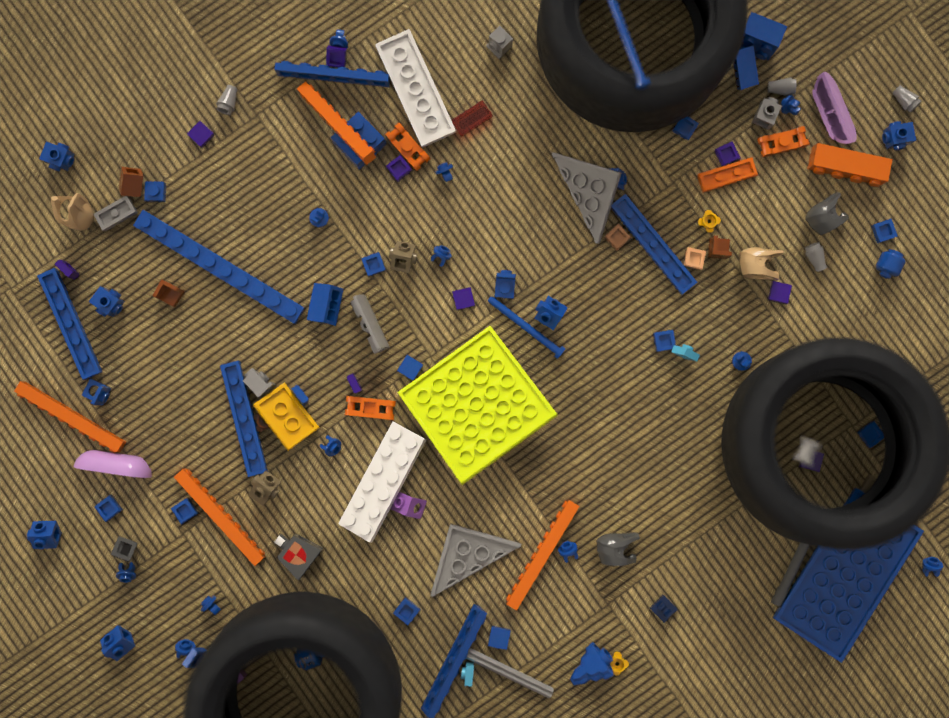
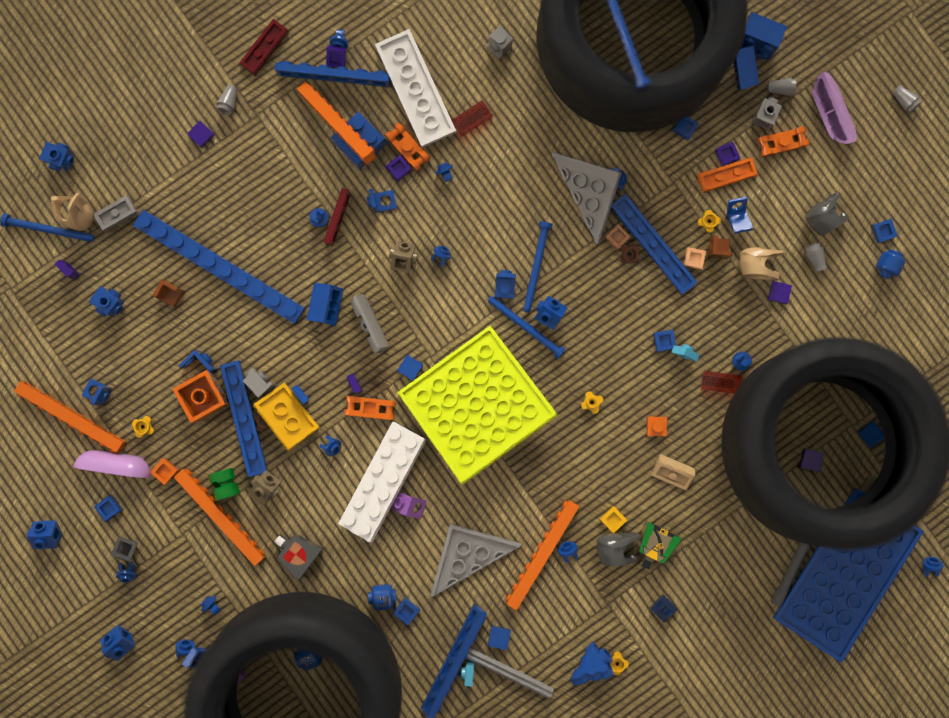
(6, 221): none -> blue bar
(69, 324): blue plate -> none
(131, 181): dark orange panel -> none
(137, 426): none -> yellow plate
(155, 191): blue plate -> none
(164, 471): none -> orange plate
(184, 510): blue tile -> none
(201, 396): none -> orange brick
(204, 359): none -> blue bracket
(224, 484): none -> green wheel
(264, 47): none -> dark red tile
(337, 217): none -> dark red tile
(373, 264): blue tile -> none
(374, 200): none -> blue bracket
(382, 597): none -> blue head
(463, 298): dark purple tile -> none
(545, 226): none -> blue bar
(593, 407): none -> yellow plate
(613, 519): none -> yellow tile
(634, 254): none -> reddish brown plate
(655, 544): none -> torso
(656, 426): none -> orange plate
(673, 472): none -> tan slope
(720, 382): none -> clear red tile
(738, 216): none -> blue bracket
(790, 105): blue plate -> none
(806, 451): light grey bush -> none
(849, 164): orange brick -> none
(898, 135): blue brick -> none

